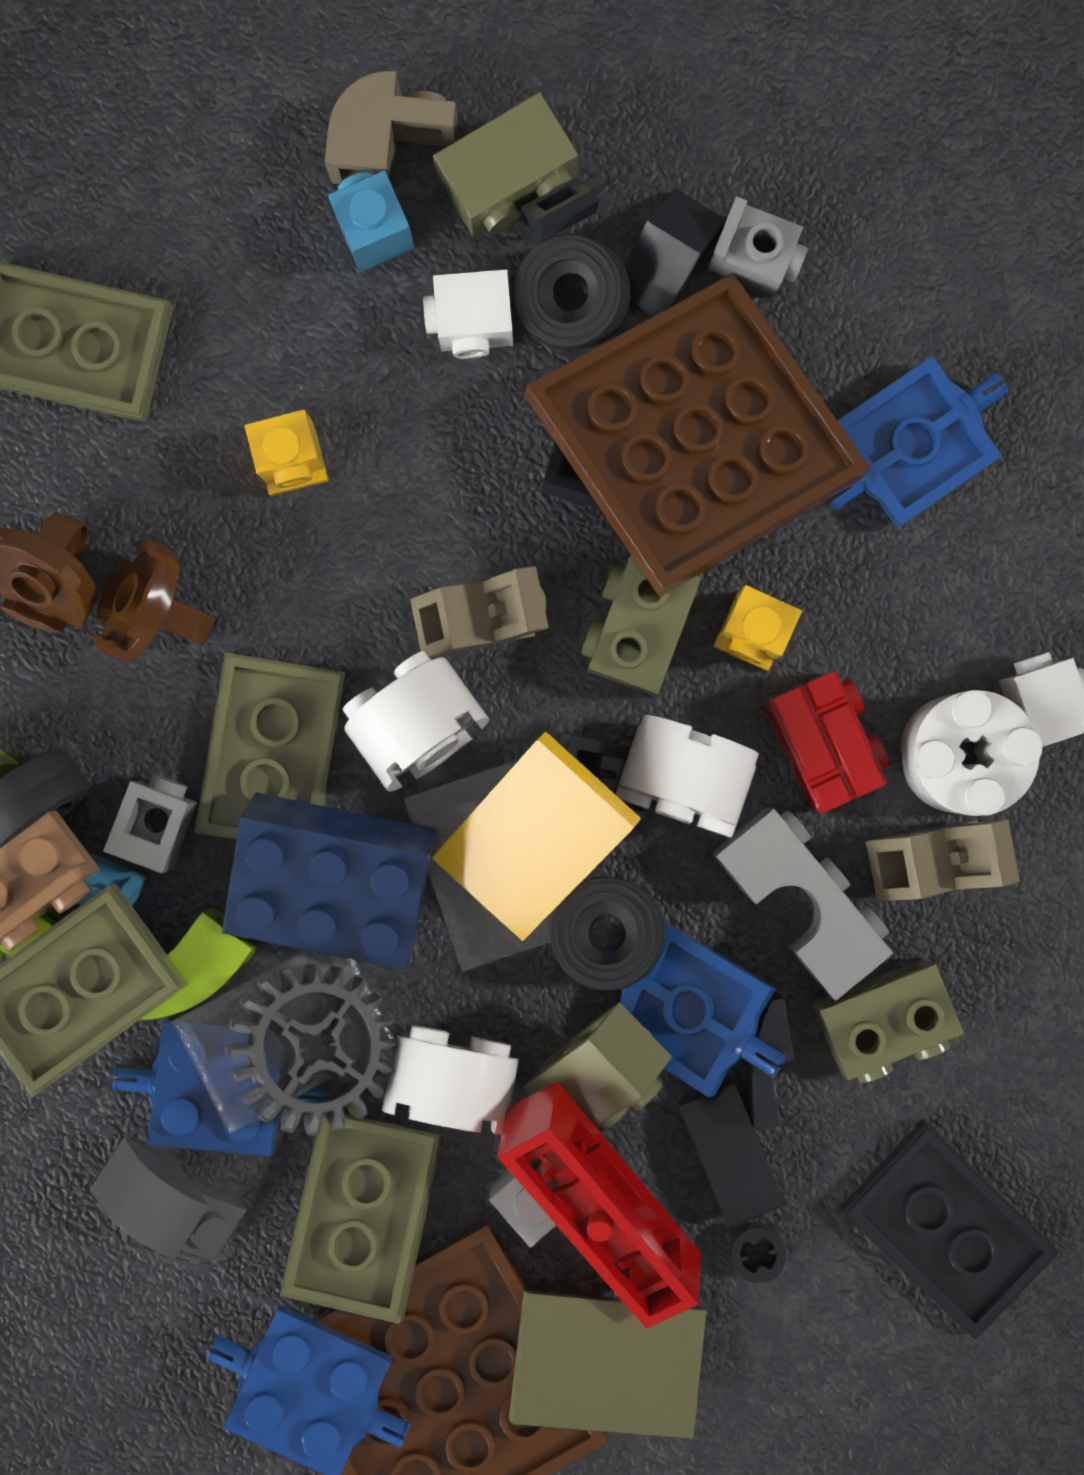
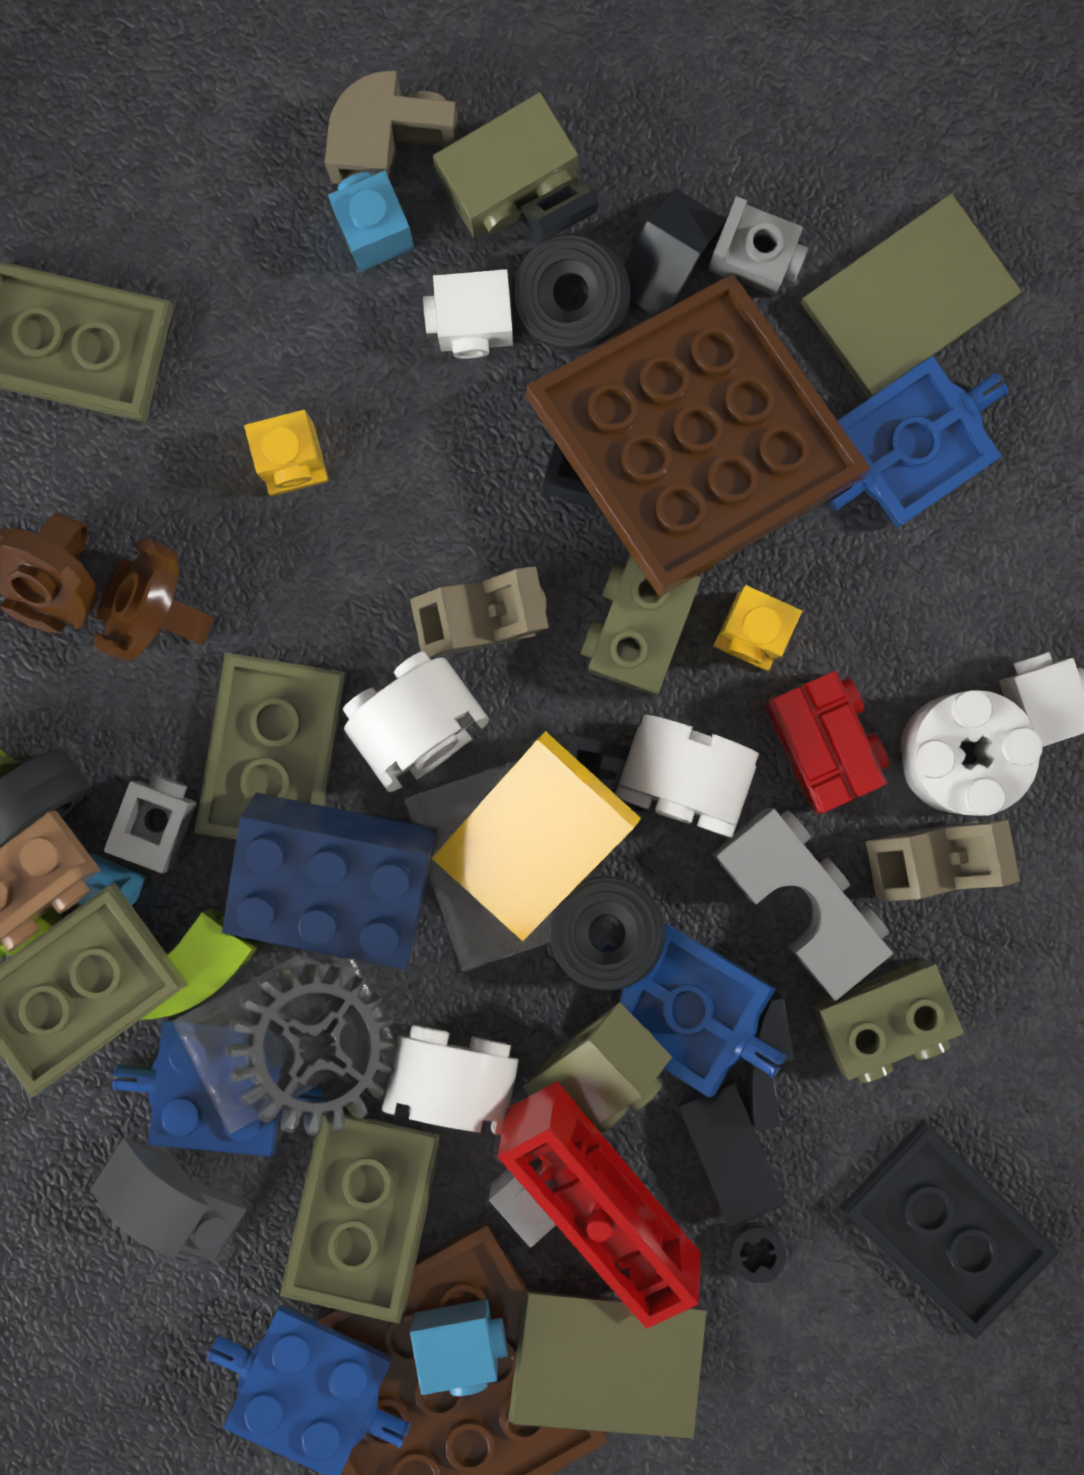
(457, 1348): none -> dark azure brick
(910, 296): none -> olive tile

